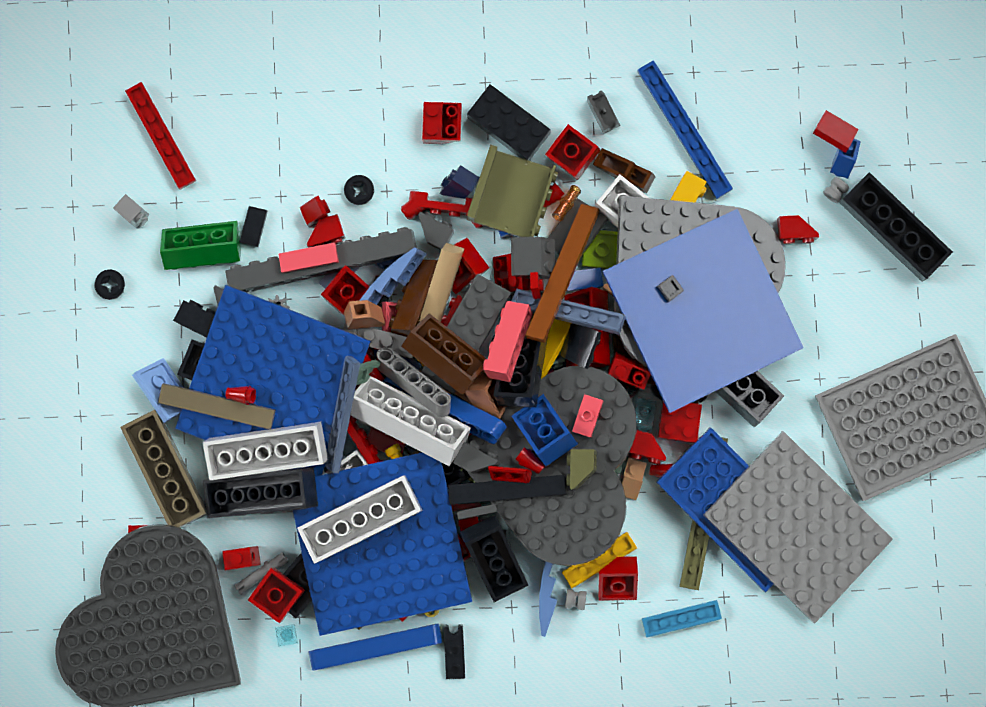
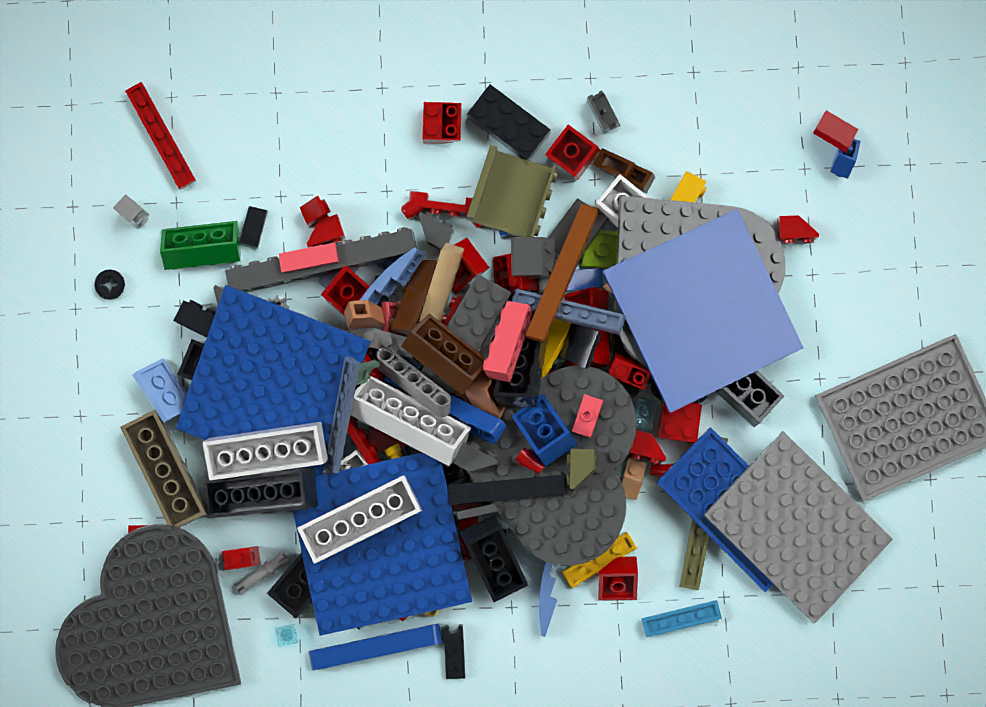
(216, 406): dark tan tile -> none
(243, 394): red cone -> none
(276, 595): red brick -> none
(357, 181): black gear -> none
(459, 183): dark blue slope -> none
(510, 474): red slope -> none
(536, 285): red plate -> none
(556, 195): red cone -> none
(566, 203): clear orange pin -> none
(571, 599): light grey wheel -> none
(670, 288): tile -> none
(684, 129): blue plate -> none
(836, 190): light grey wheel -> none
(896, 227): black brick -> none

